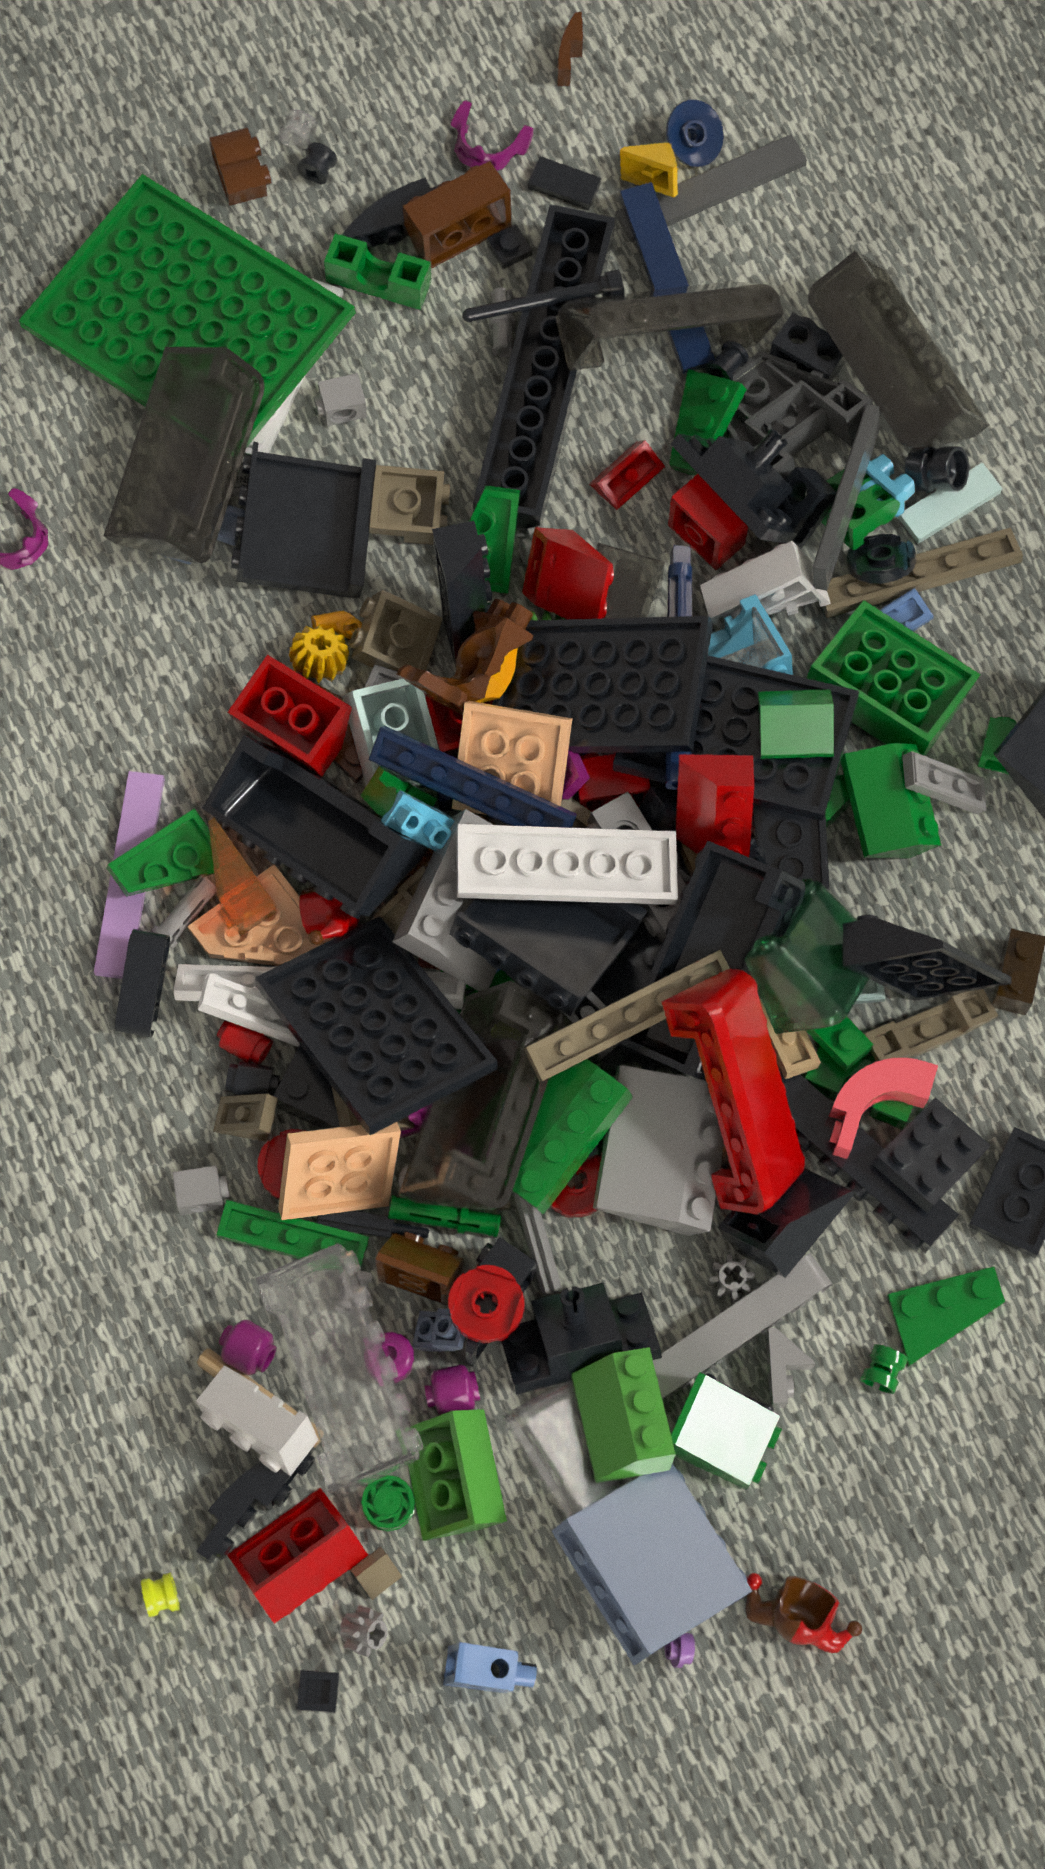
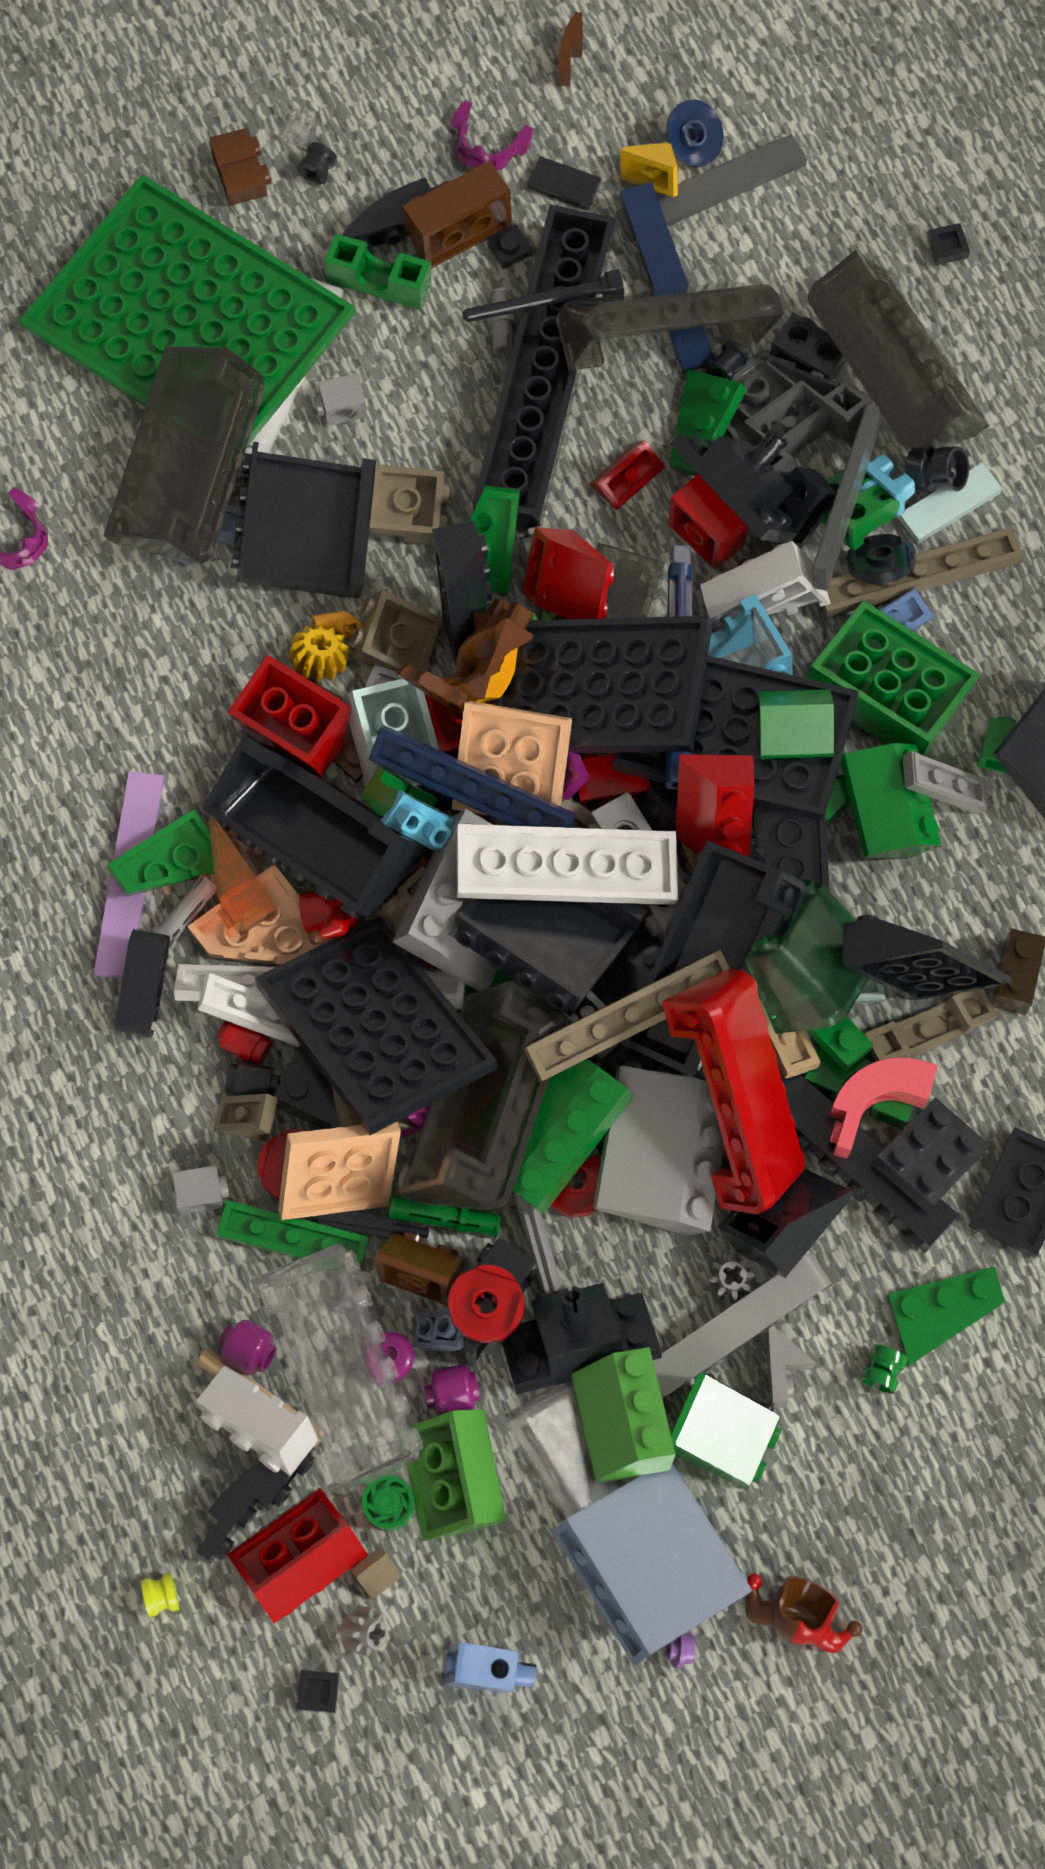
(948, 243): none -> black plate

